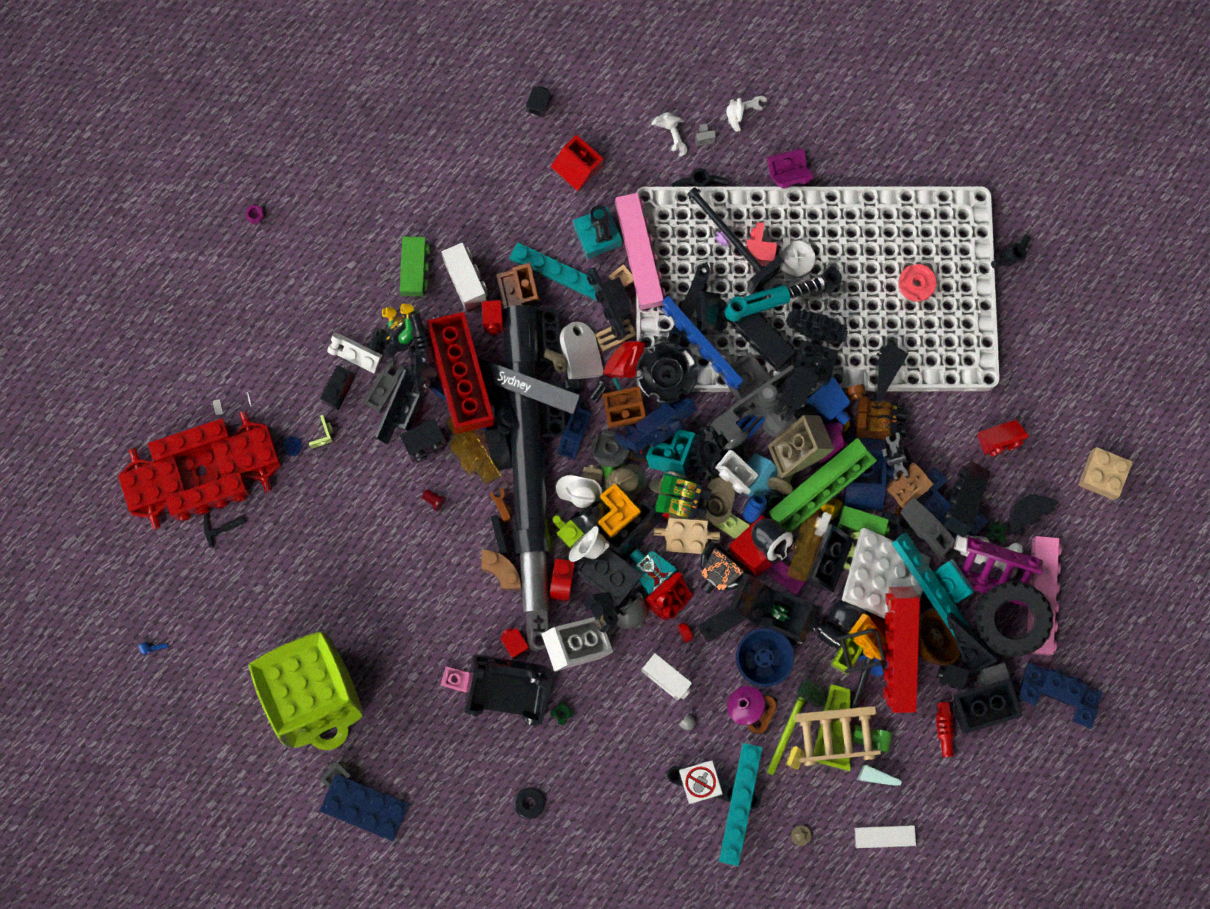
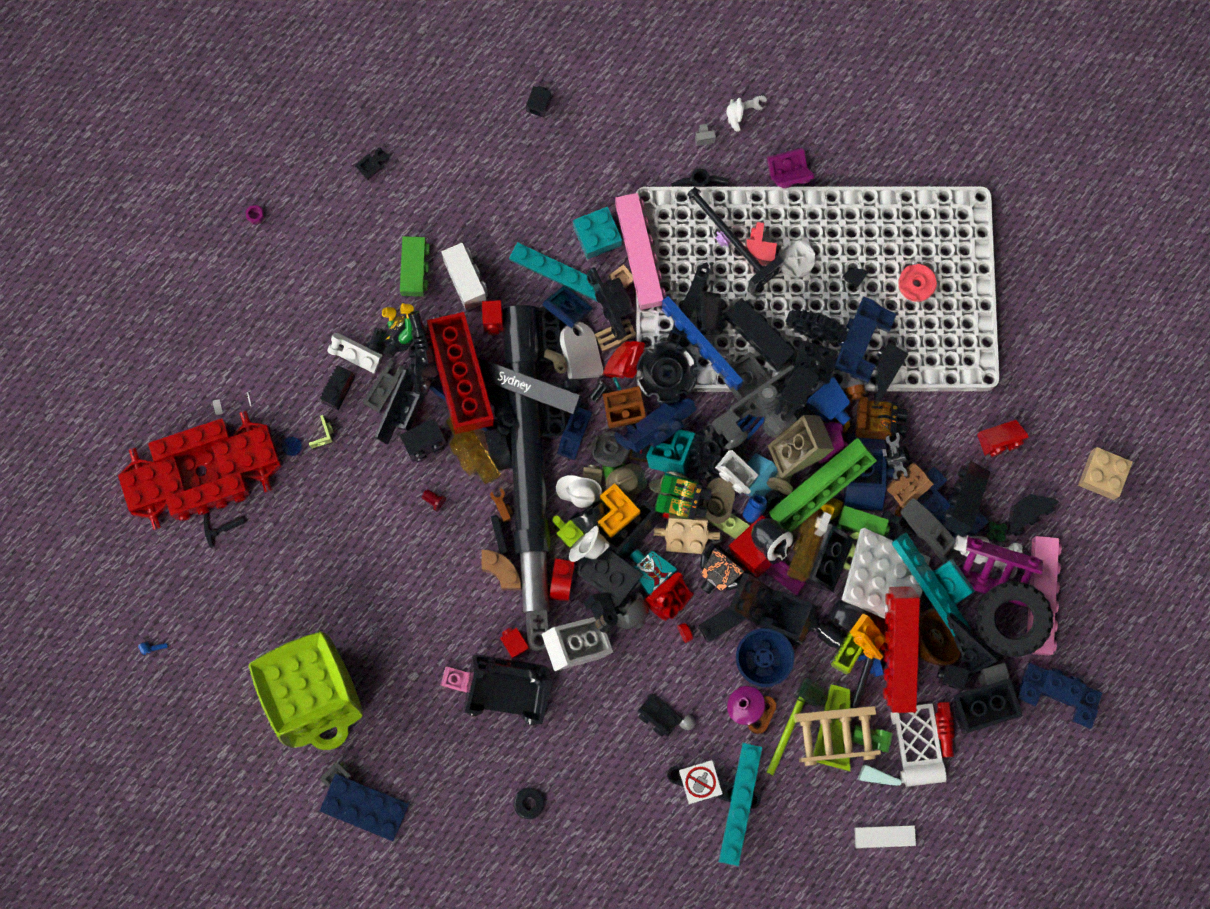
(369, 165): none -> black plate
(518, 286): dark orange brick -> none
(562, 718): dark green plate -> none
(567, 306): none -> dark blue tile
(577, 163): red slope -> none
(600, 224): black connector -> none
(659, 716): none -> black bracket
(667, 677): white window -> none
(670, 121): white piece -> none
(780, 295): piece -> none
(780, 612): dark green plate -> none
(793, 758): light yellow slope -> none
(800, 835): dark tan tile -> none
(849, 670): black piece -> none
(855, 276): none -> black tile
(859, 334): none -> dark blue bracket
(925, 771): none -> white piece
(1012, 254): black piece -> none

